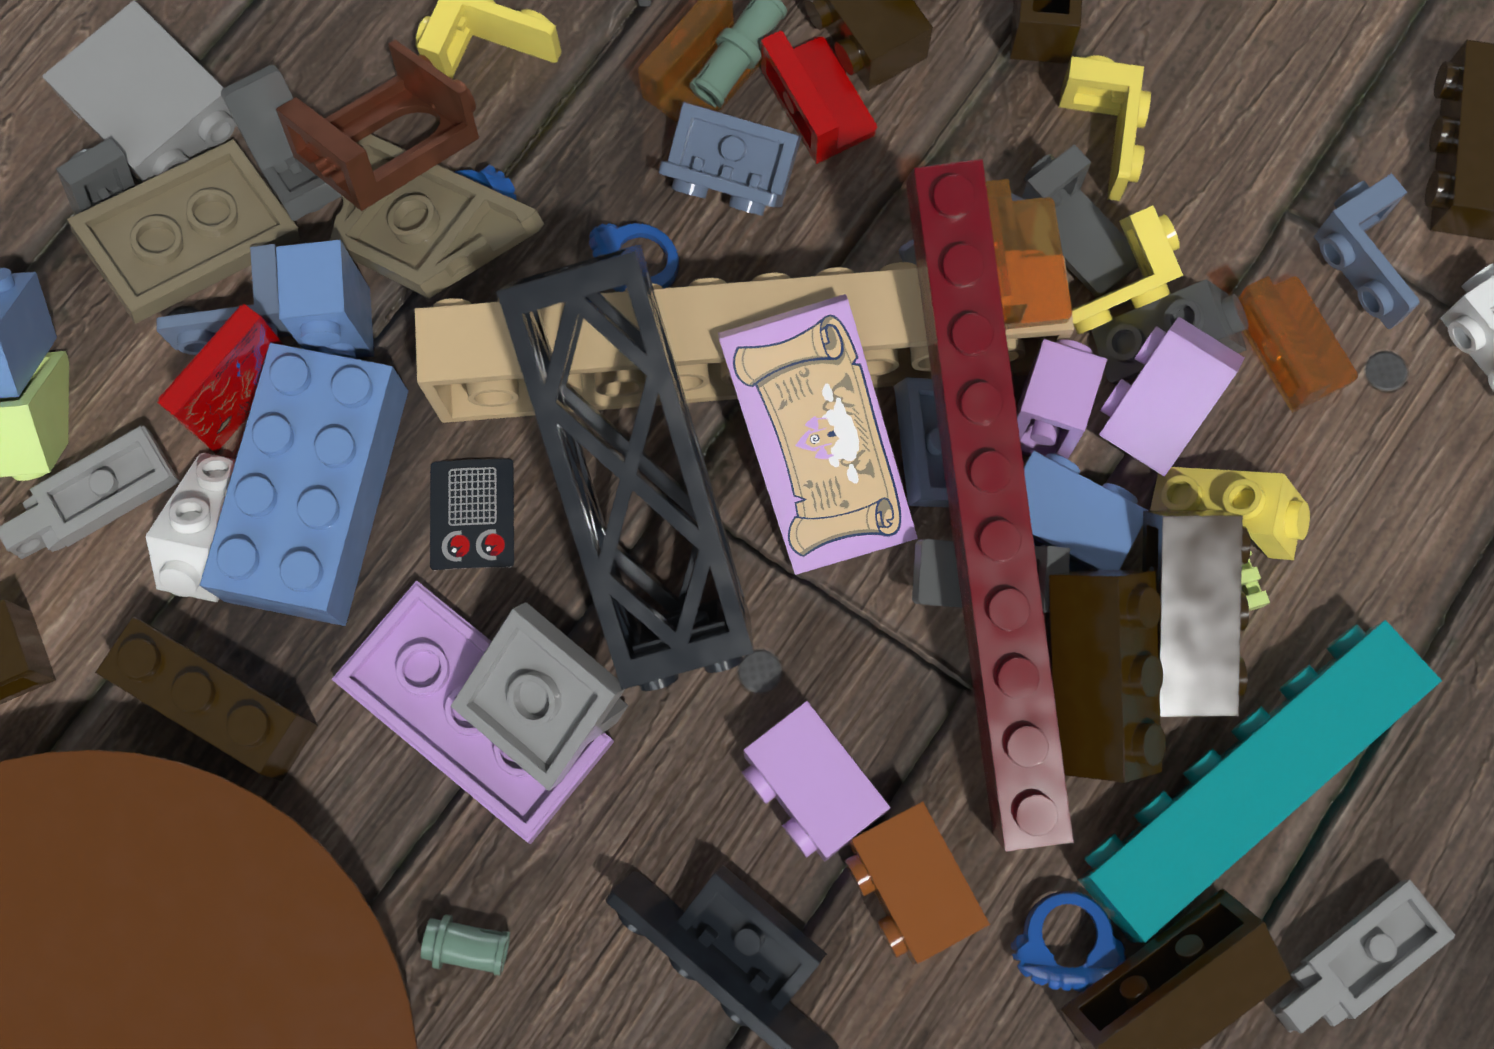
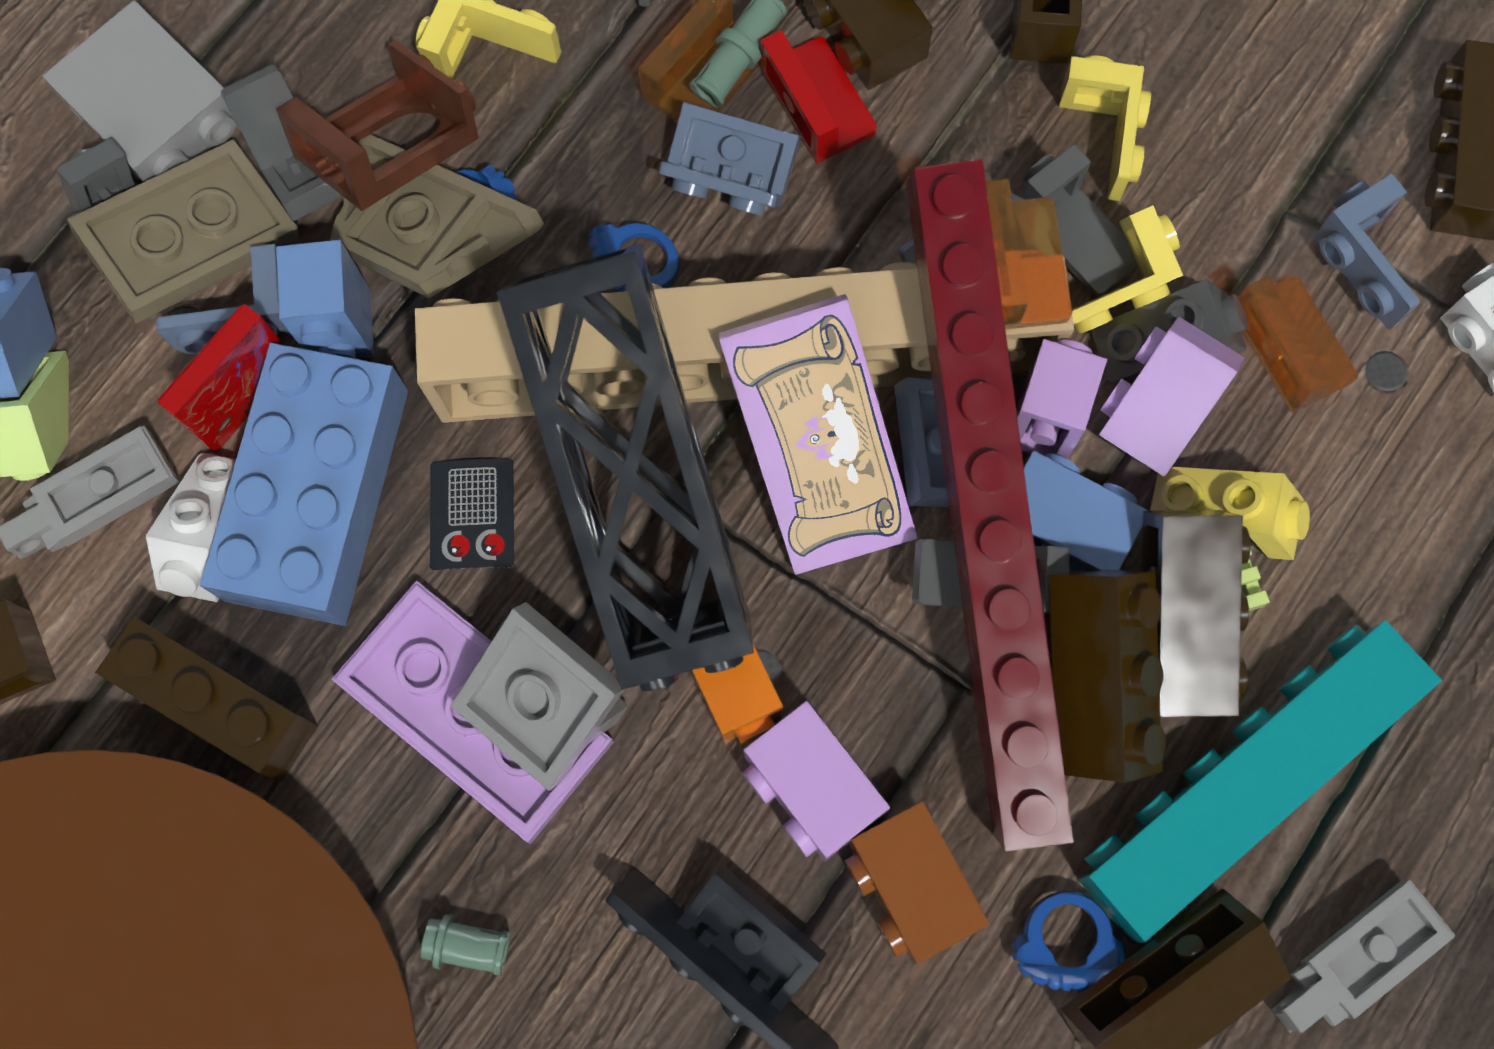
(740, 699): none -> orange brick

